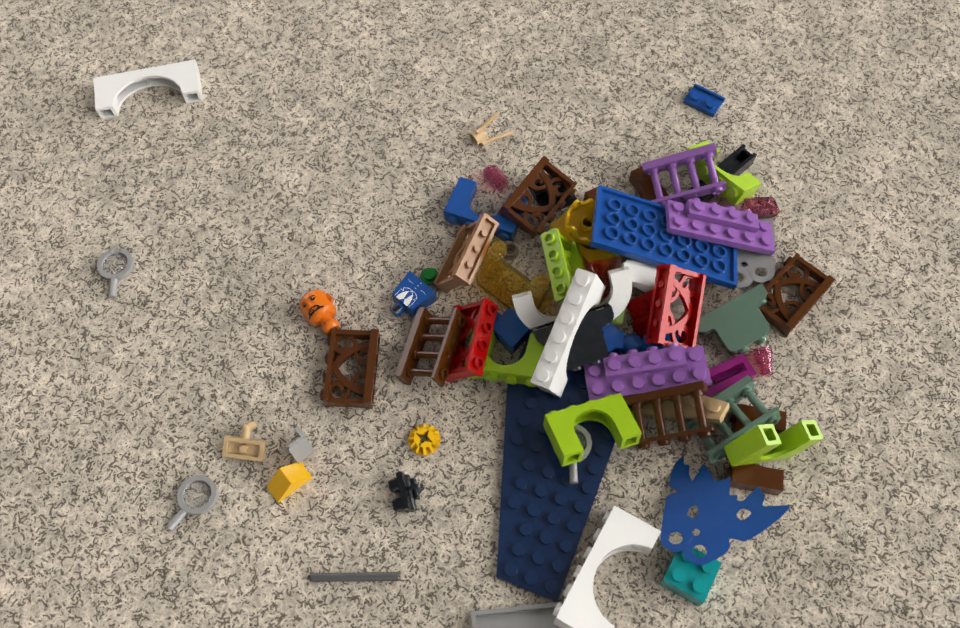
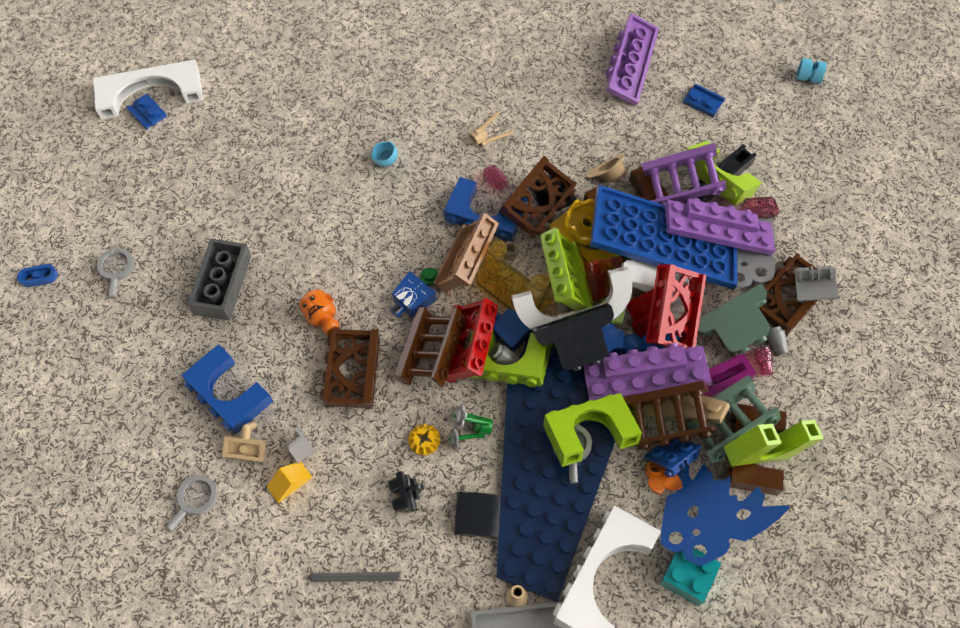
(38, 275): none -> blue plate
(146, 111): none -> blue plate
(219, 279): none -> dark grey brick
(235, 412): none -> blue arch
(386, 151): none -> medium azure hair
(477, 515): none -> black slope
(480, 425): none -> plant
(503, 355): none -> light grey brick
(515, 601): none -> tan cone
(582, 294): white arch -> none
(610, 170): none -> tan piece
(631, 59): none -> medium lavender plate
(659, 481): none -> orange plate
(674, 456): none -> blue hinge
(778, 340): none -> light grey cone
(810, 70): none -> medium azure wheel
(816, 284): none -> light grey hinge

